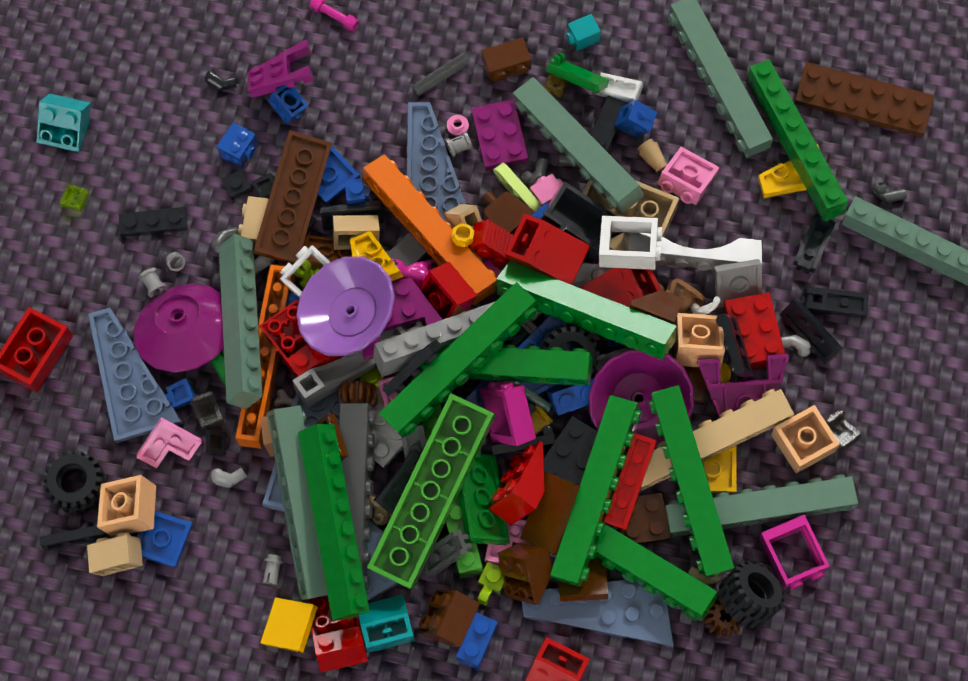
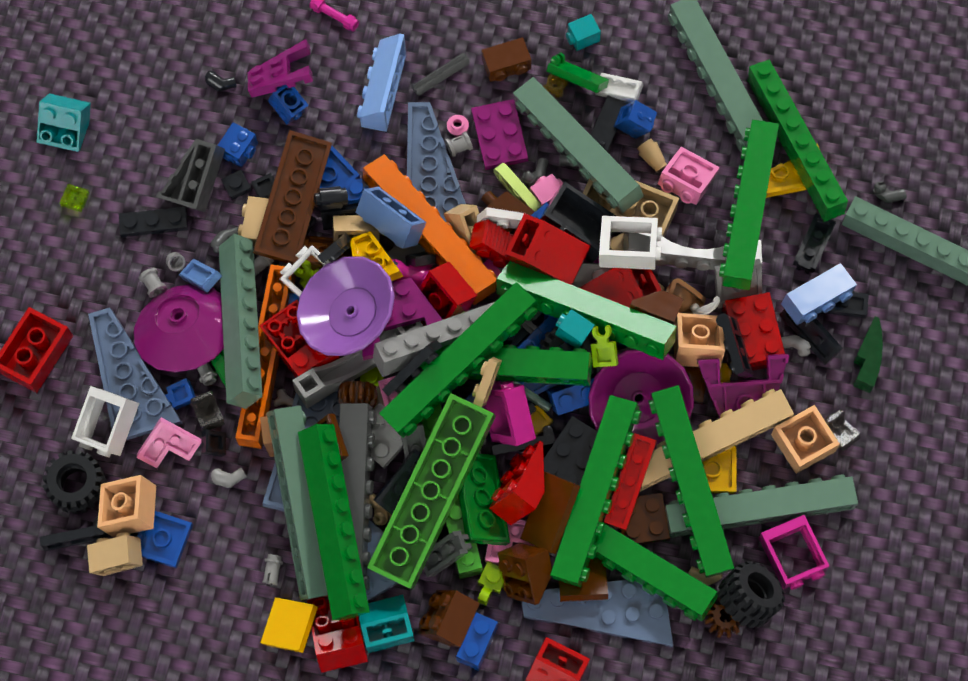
(89, 418): none -> white window
(194, 177): none -> dark grey wedge
(200, 275): none -> medium blue tile
(207, 375): none -> light grey pin
(331, 198): none -> black brick
(335, 249): none -> black plate
(383, 83): none -> light blue slope
(390, 217): none -> medium blue brick
(420, 259): none -> black tile
(462, 235): yellow tile -> none
(482, 391): none -> tan plate
(502, 218): none -> white plate
(573, 328): none -> teal brick
(603, 351): none -> lime plate
(750, 205): none -> green brick
(819, 295): none -> brick
(864, 99): reddish brown plate -> none
(869, 357): none -> dark green slope

